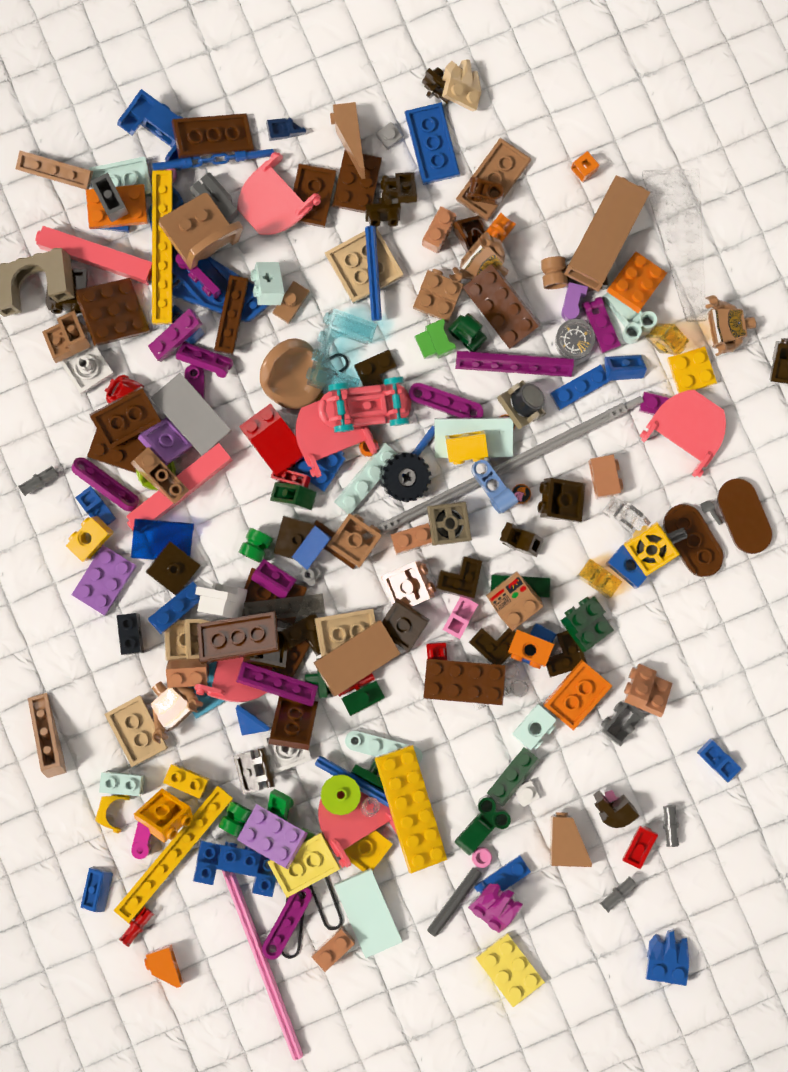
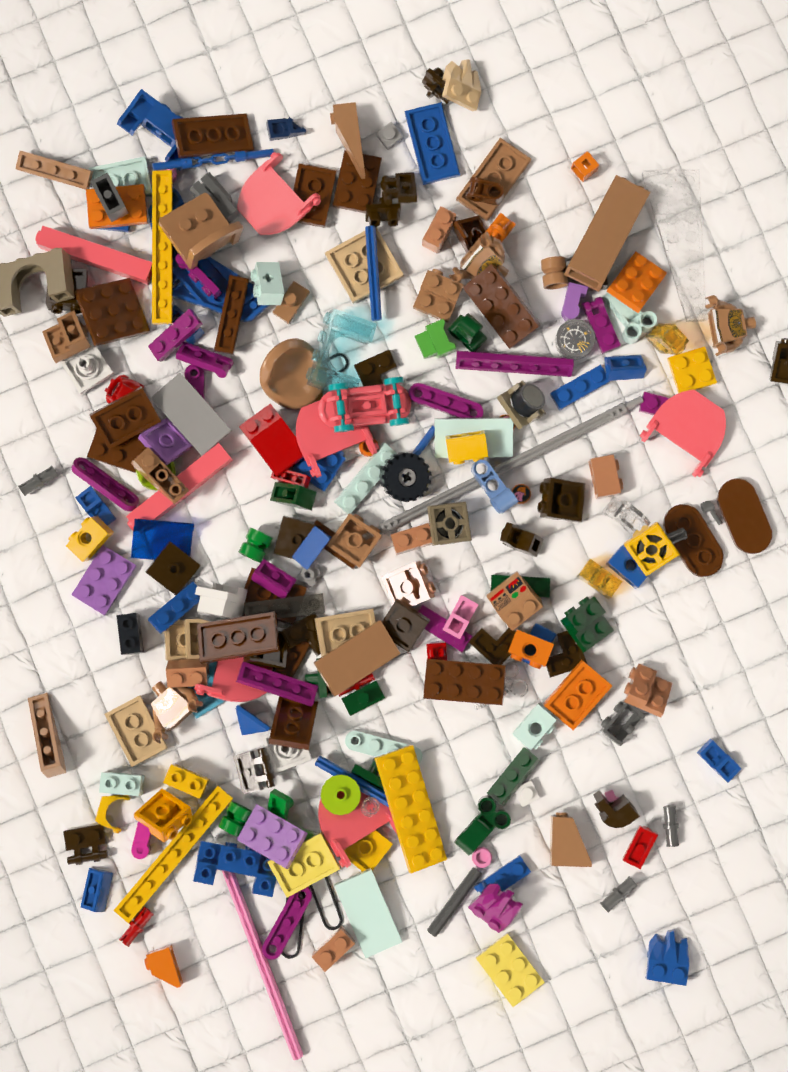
(82, 838): none -> dark brown plate
(436, 627): none -> magenta plate
(461, 584): dark brown plate -> none

